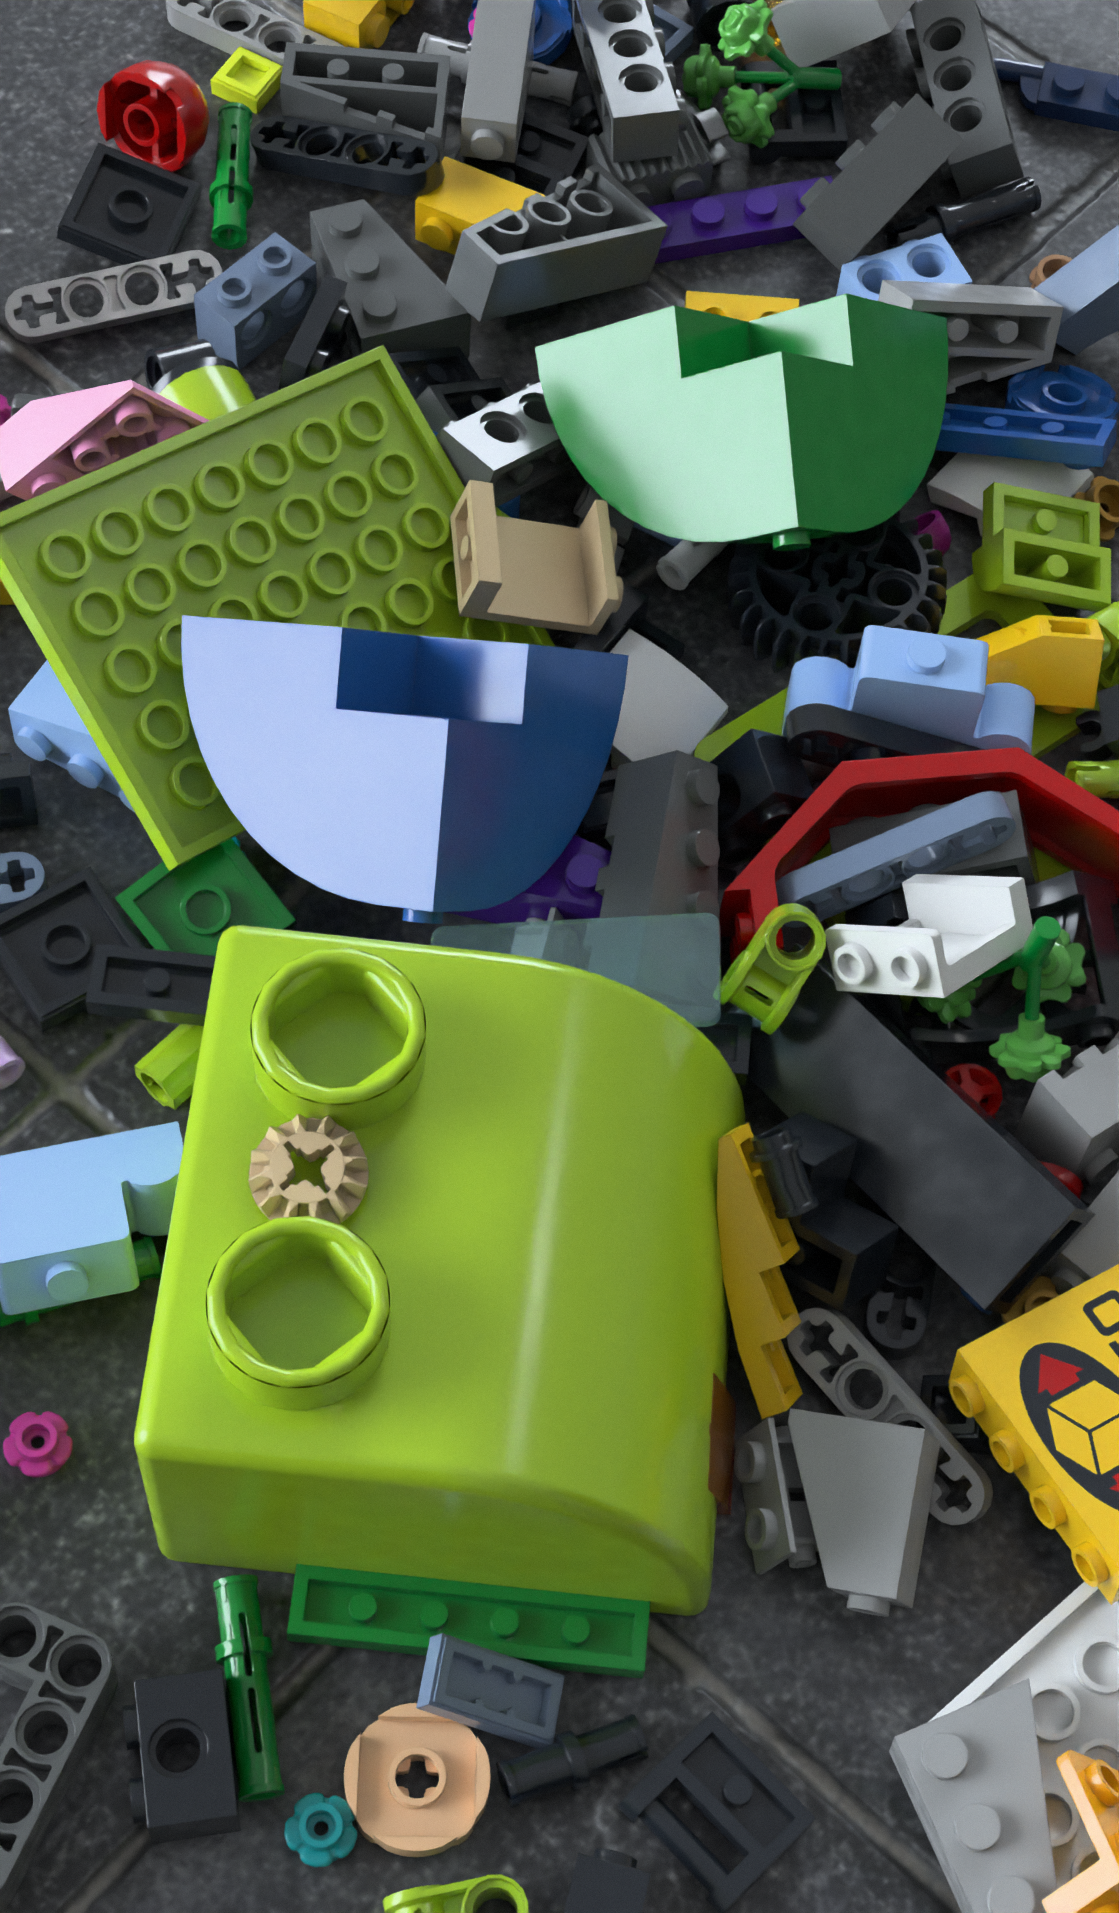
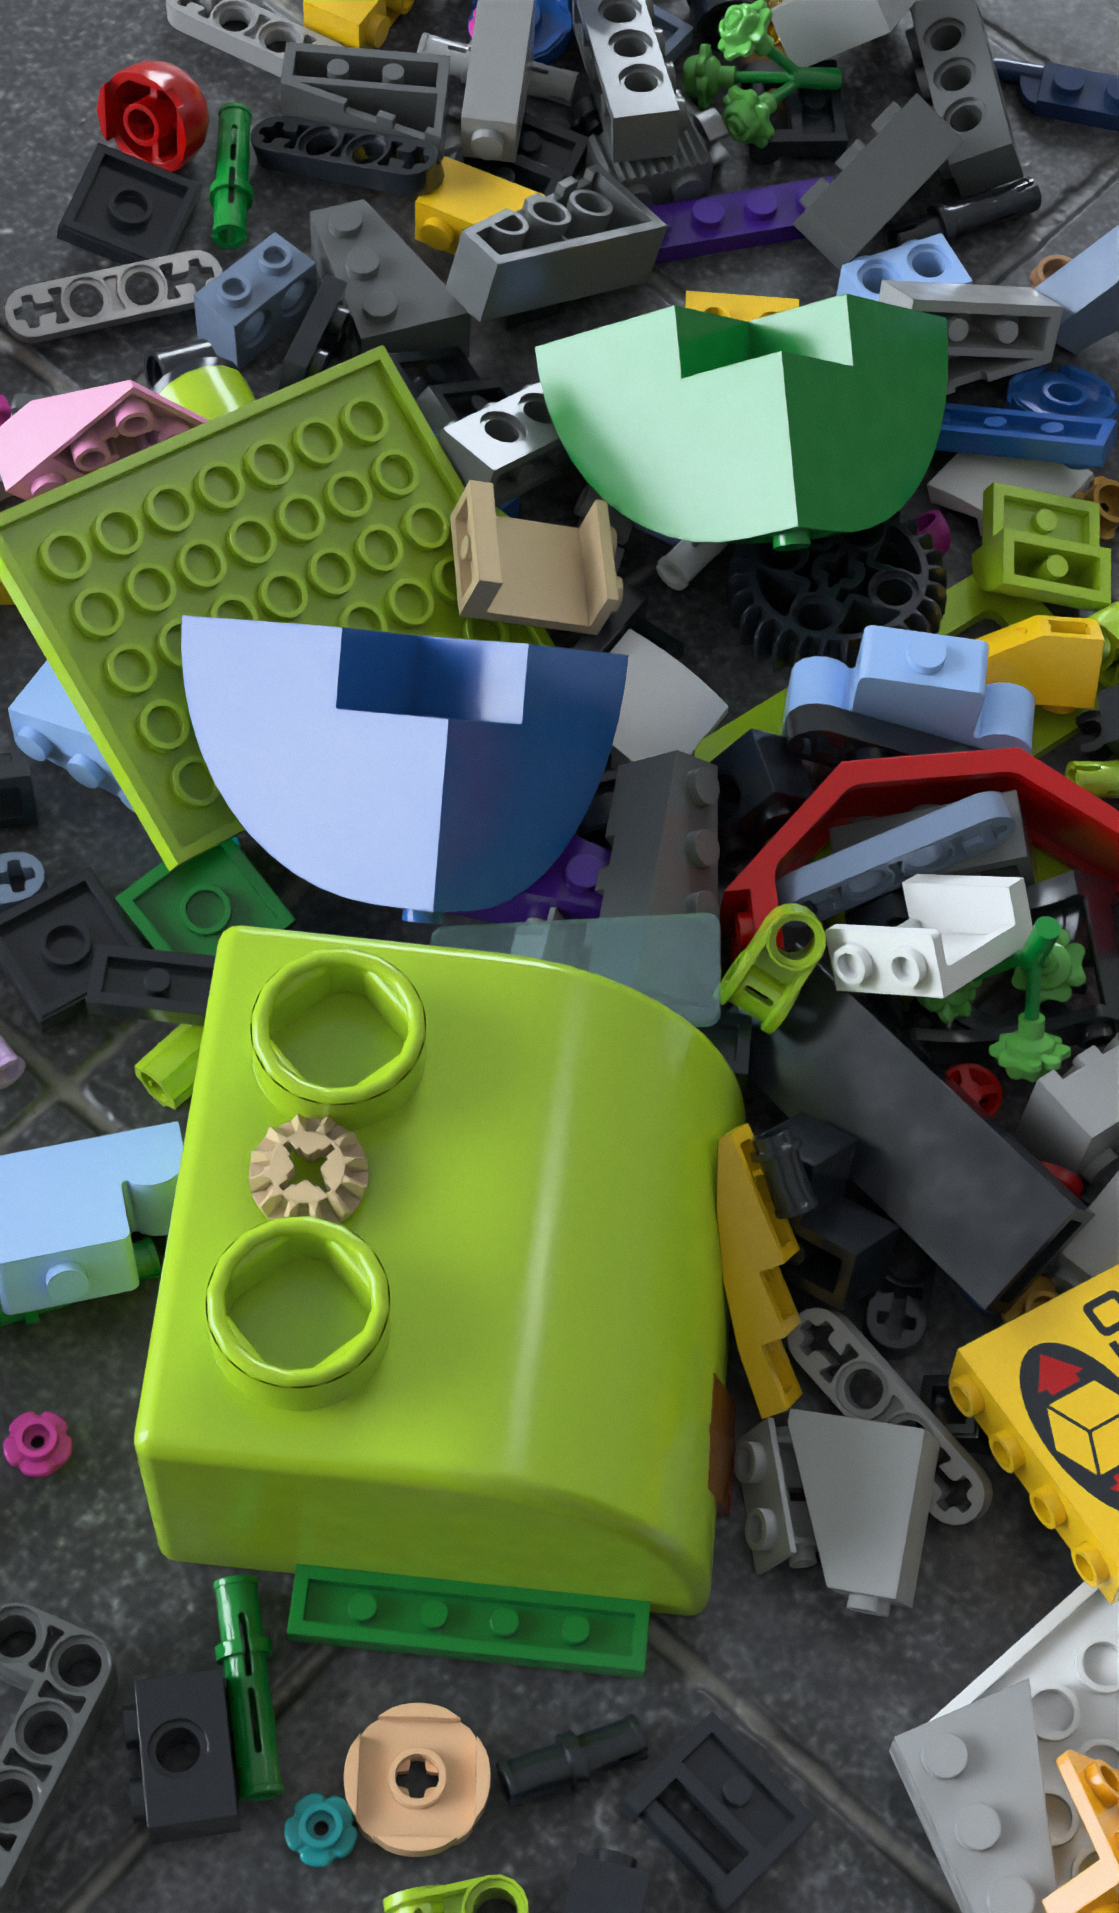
(247, 79): neon yellow tile -> none
(490, 1691): sand blue plate -> none

